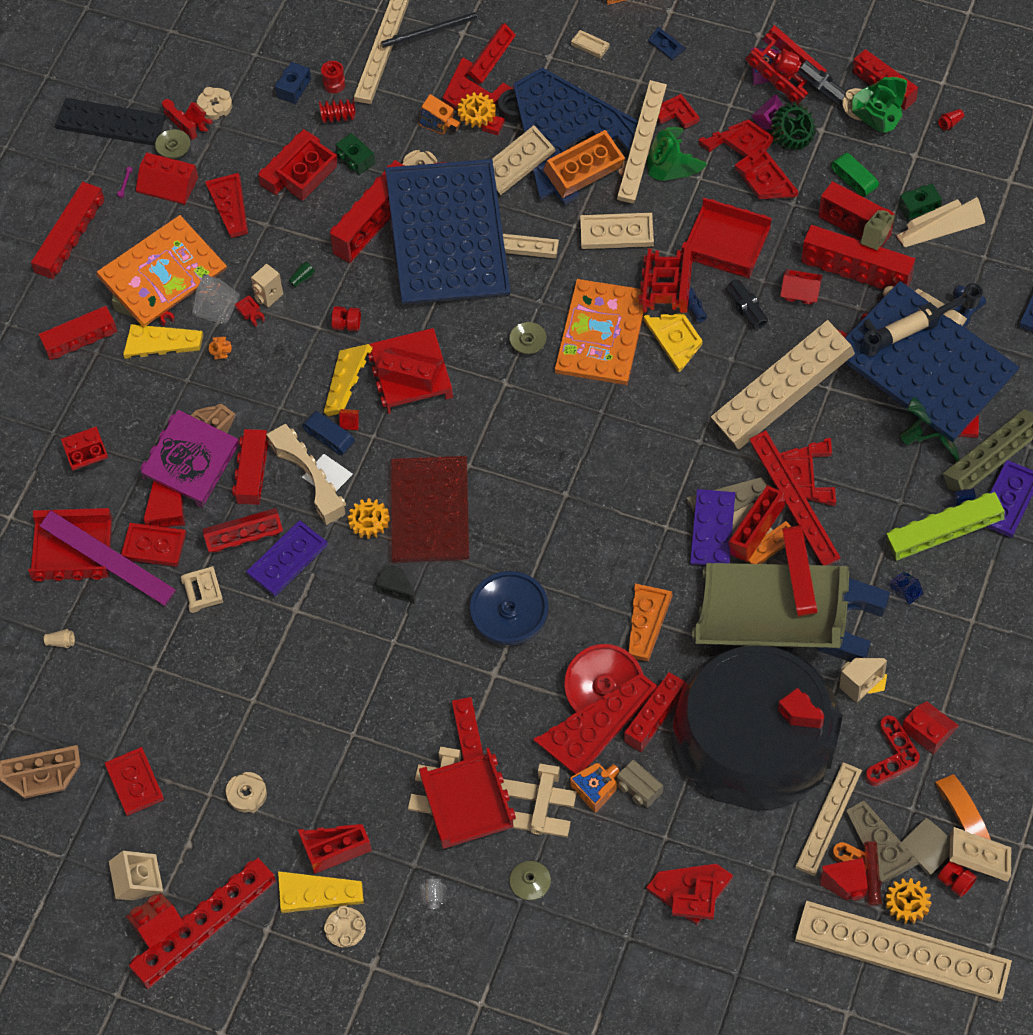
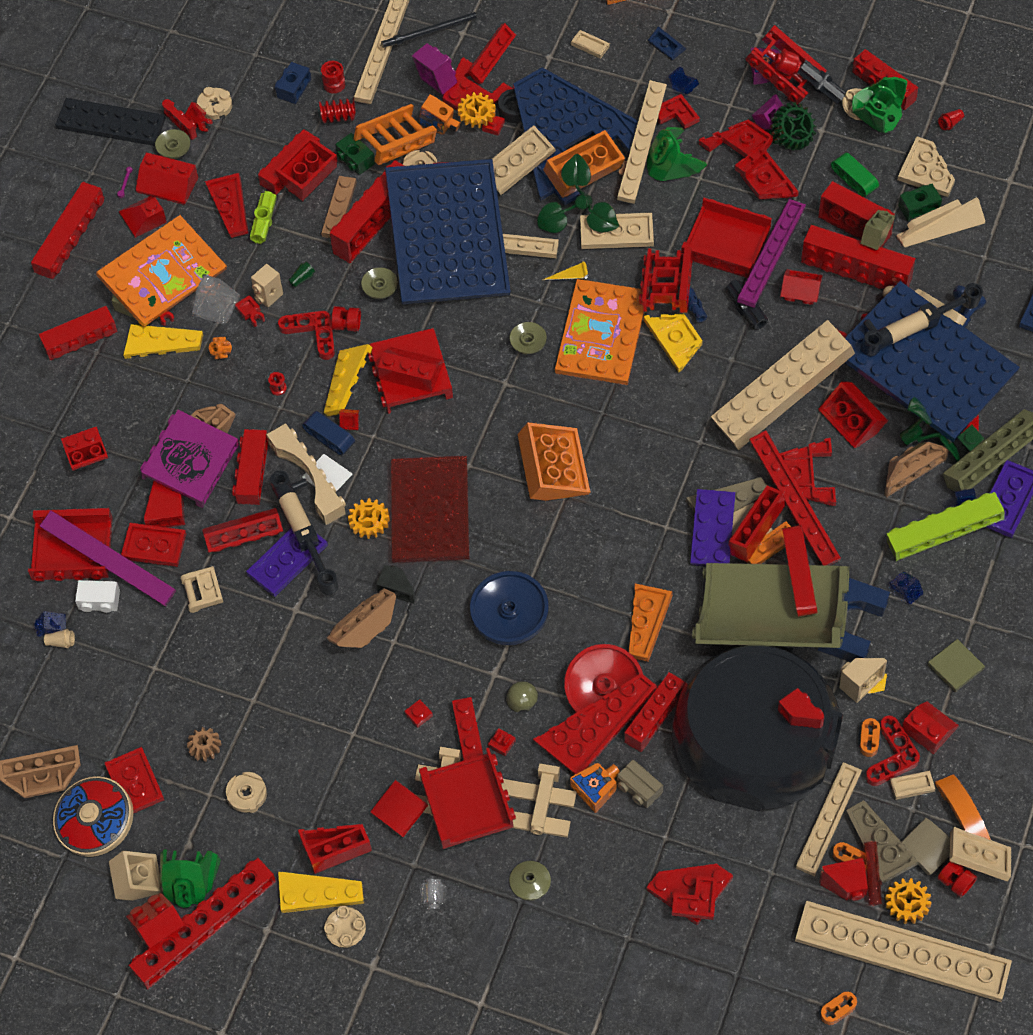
(50, 623): none -> clear blue bracket
(93, 816): none -> dish
(97, 596): none -> white brick
(143, 216): none -> red slope
(188, 877): none -> green piece
(196, 744): none -> medium nougat gear
(263, 217): none -> lime piece
(278, 383): none -> red bush
(301, 527): none -> black piece
(314, 325): none -> red beam
(340, 203): none -> medium nougat plate
(364, 621): none -> medium nougat wedge
(379, 277): none -> olive dish
(398, 147): none -> orange fence
(399, 808): none -> red slope
(418, 713): none -> red plate
(434, 68): none -> magenta brick
(501, 742): none -> red tile
(521, 696): none -> olive hair
(553, 462): none -> orange slope
(574, 272): none -> yellow sticker
(602, 215): none -> dark green plant
(682, 82): none -> clear blue bracket
(771, 253): none -> magenta tile
(841, 1012): none -> orange beam
(852, 414): none -> red slope
(865, 737): none -> orange beam
(912, 785): none -> tan tile
(913, 464): none -> medium nougat wedge
(926, 167): none -> tan plate
(956, 665): none -> olive tile
(970, 438): none -> dark green brick

